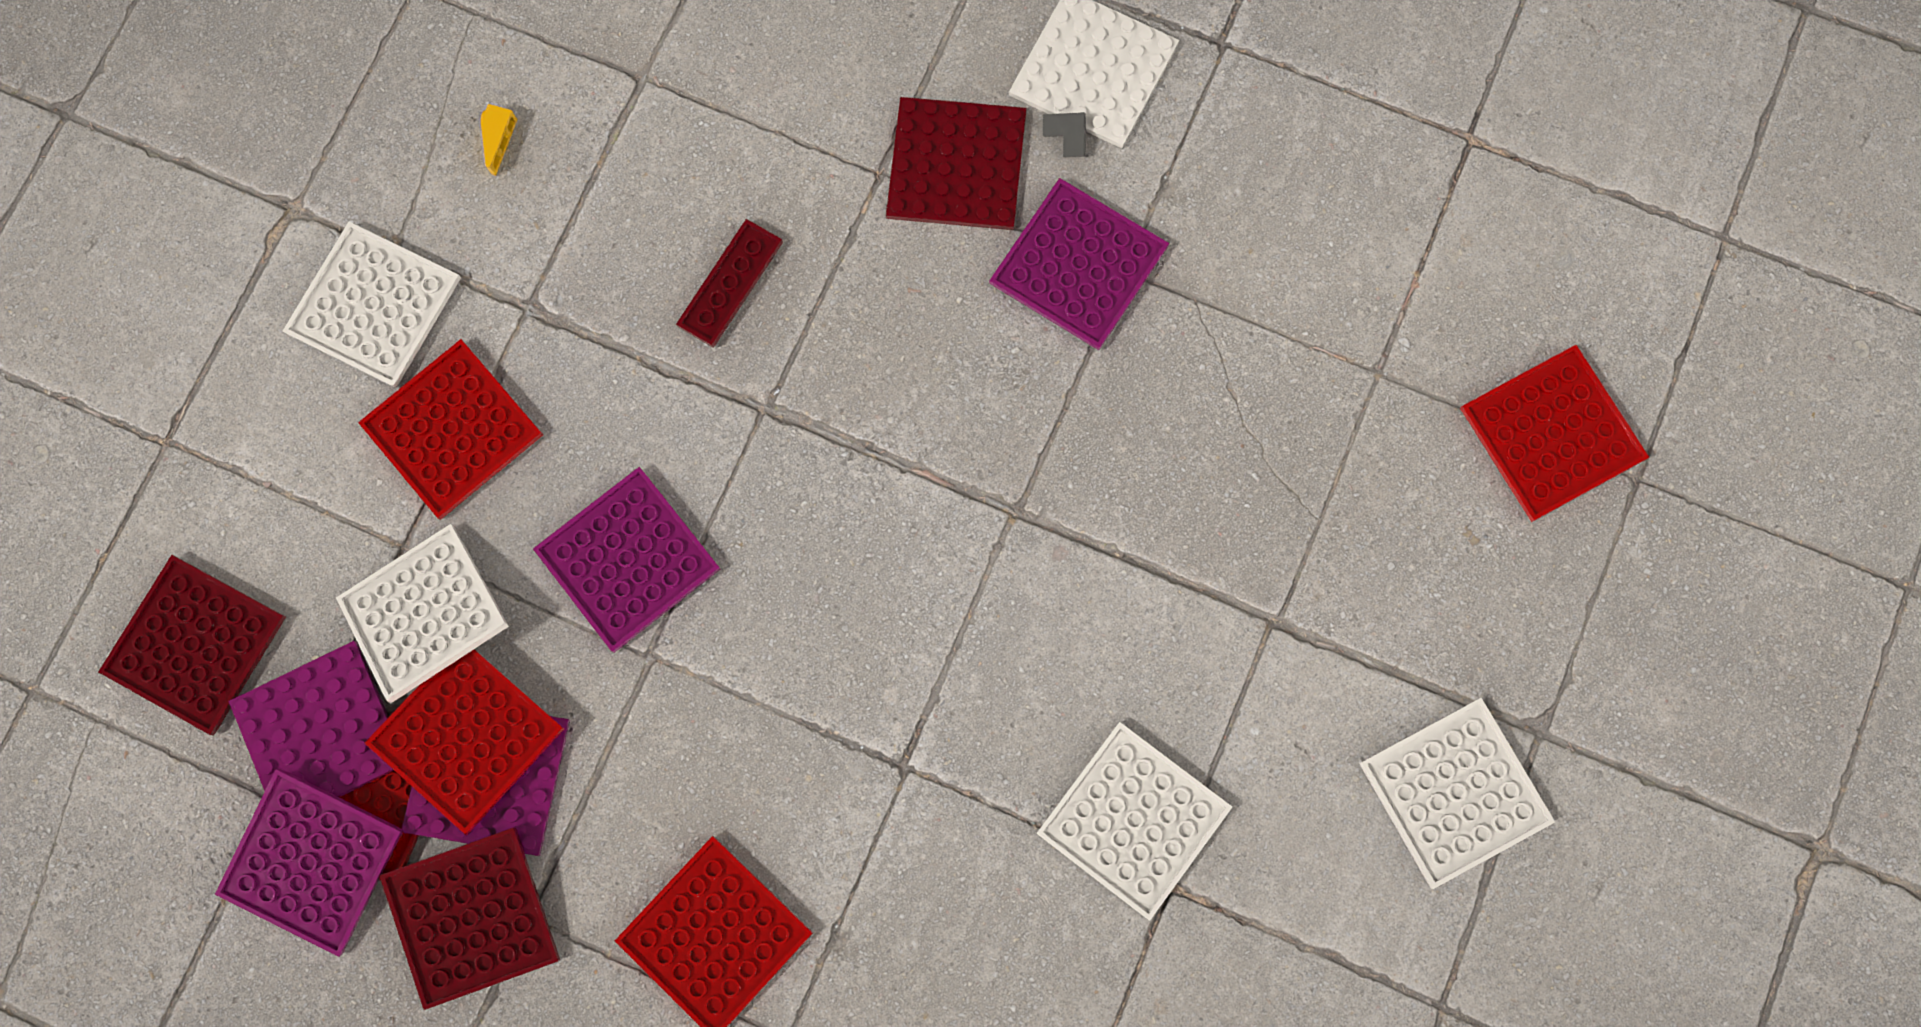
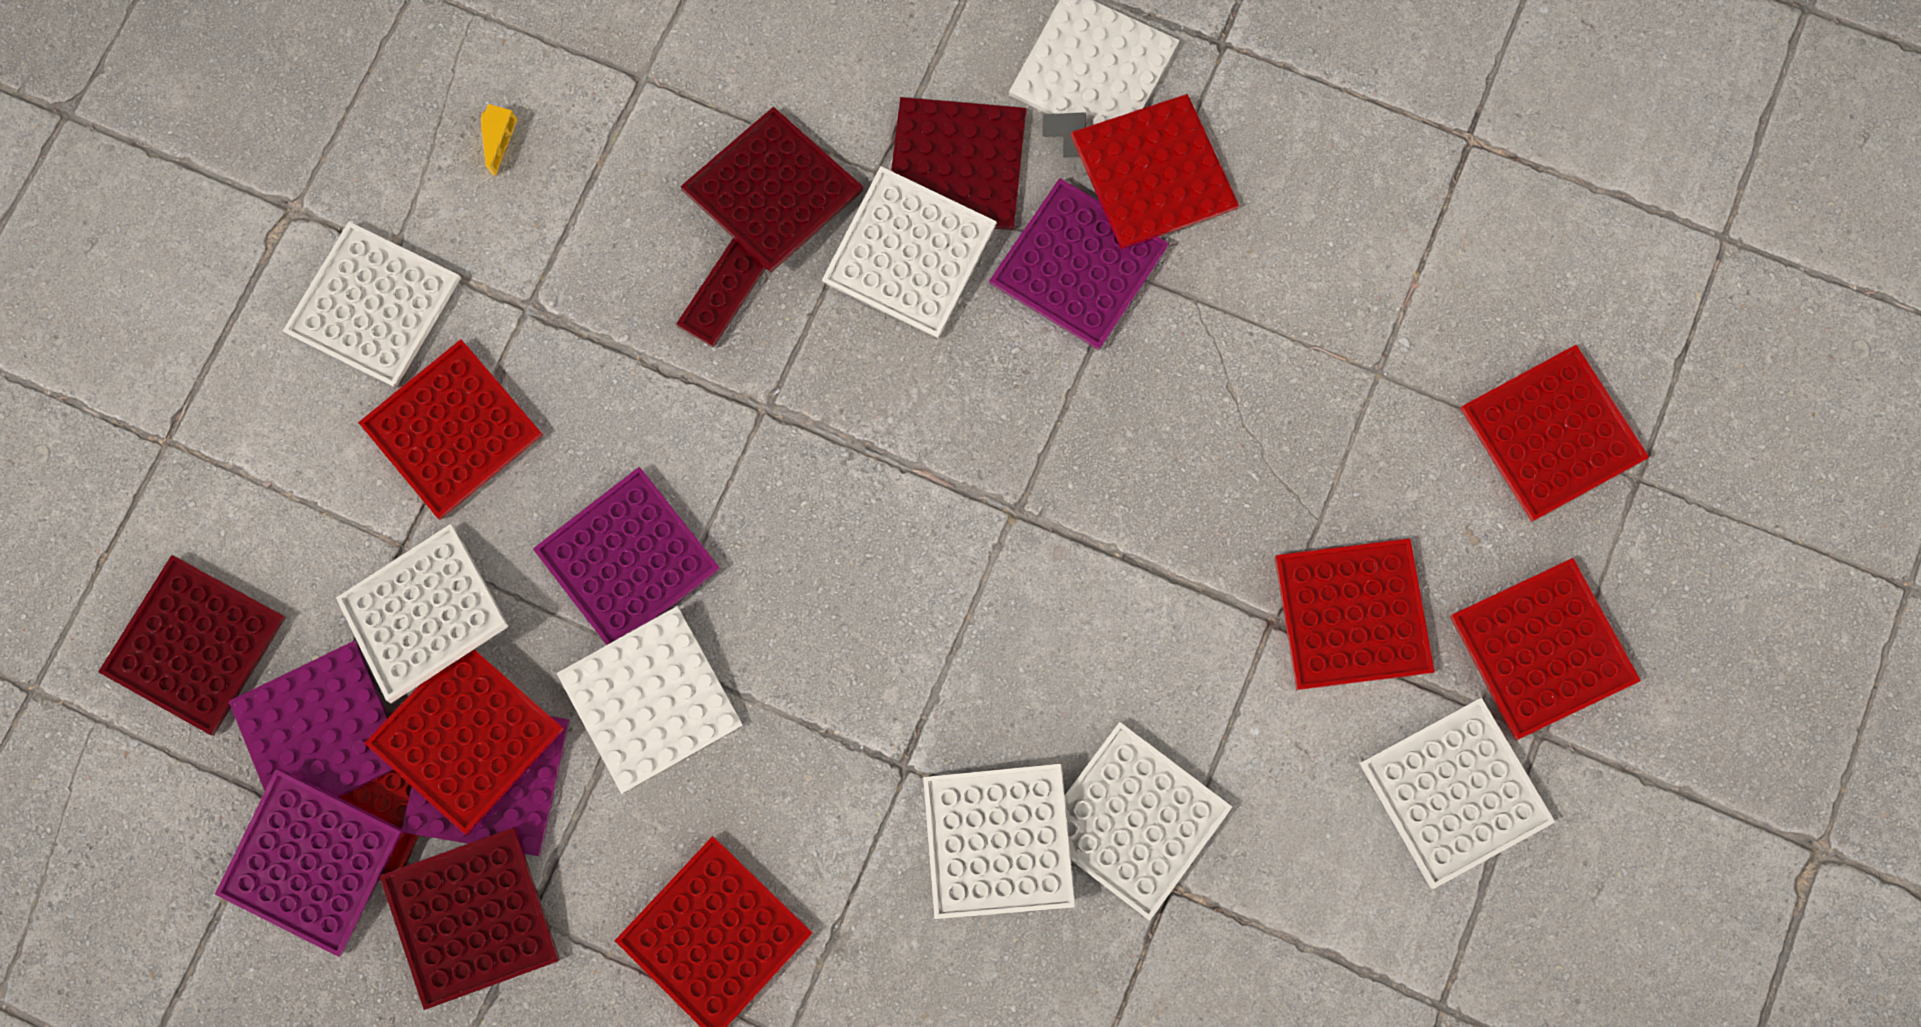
(649, 699): none -> white plate
(772, 189): none -> dark red plate
(909, 252): none -> white plate
(998, 841): none -> white plate
(1154, 171): none -> red plate
(1353, 614): none -> red plate
(1544, 649): none -> red plate

